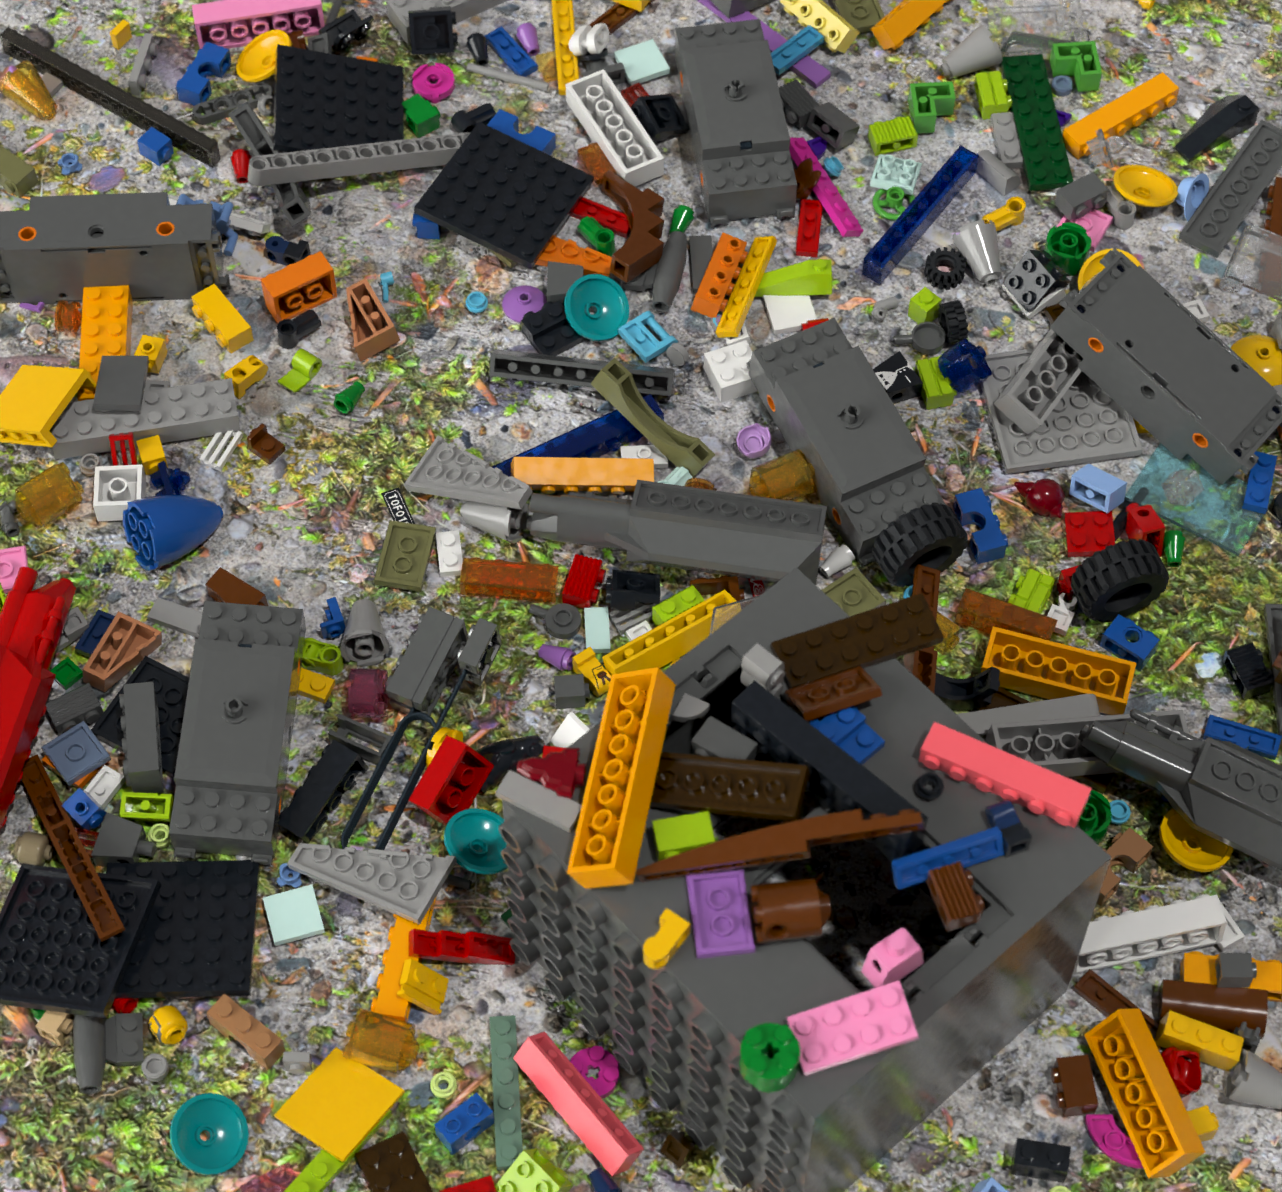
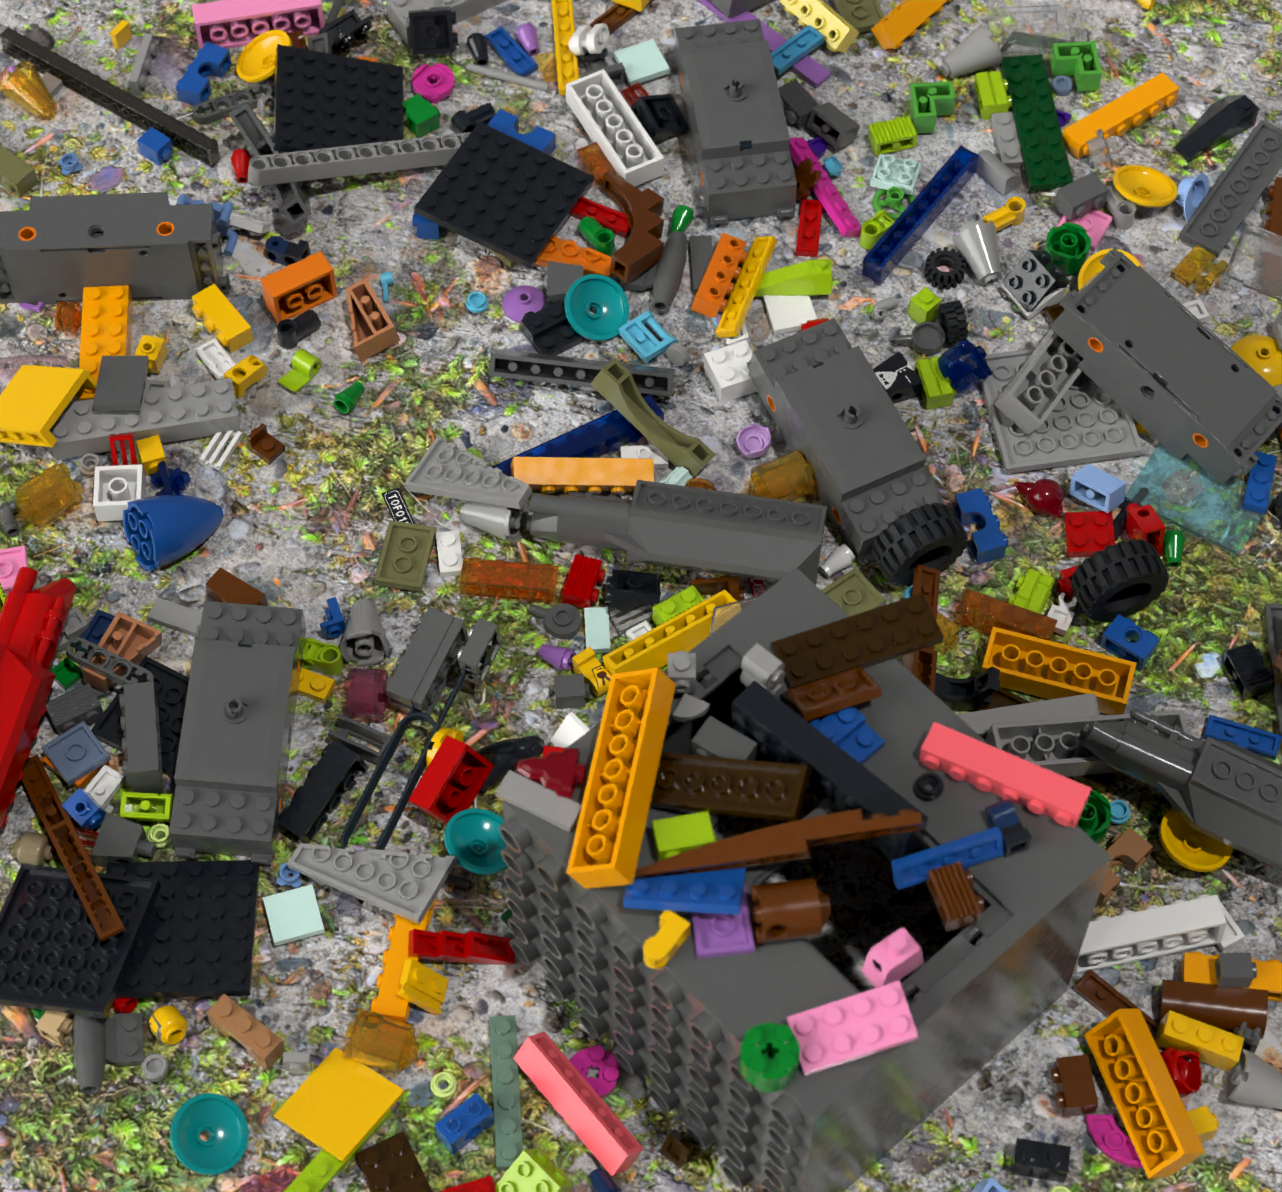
(110, 664): none -> dark grey beam
(215, 358): none -> white plate
(682, 671): none -> light grey brick
(692, 892): none -> blue wing
(874, 229): none -> lime piece
(1192, 267): none -> clear yellow plate

